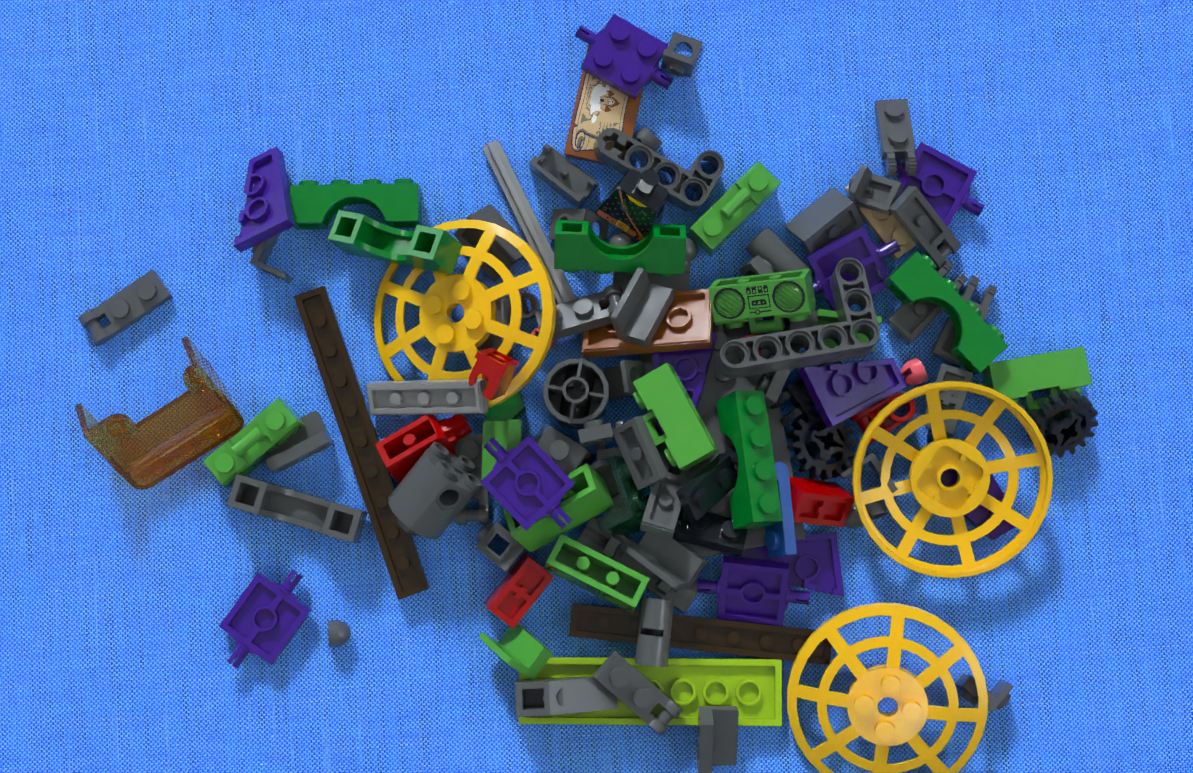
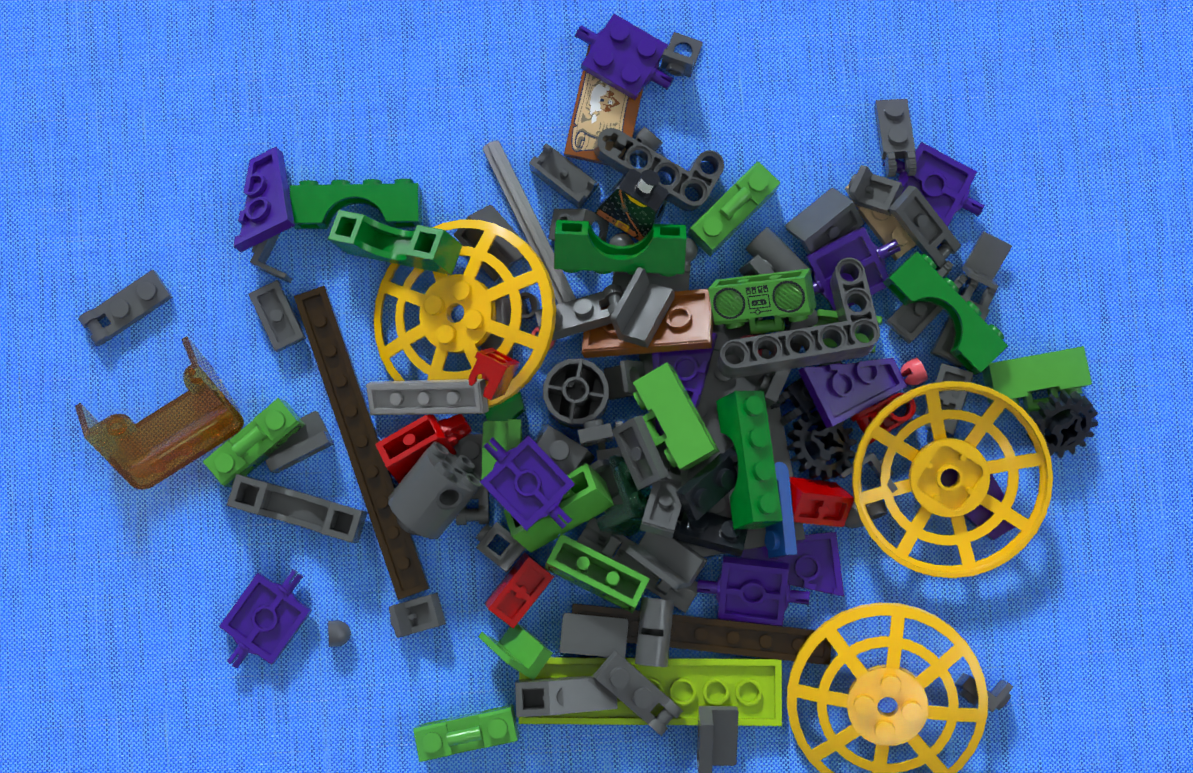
(277, 316): none -> dark grey plate
(416, 615): none -> dark grey bracket
(466, 733): none -> bright green piece
(593, 635): none -> dark grey panel
(986, 259): none -> dark grey bracket

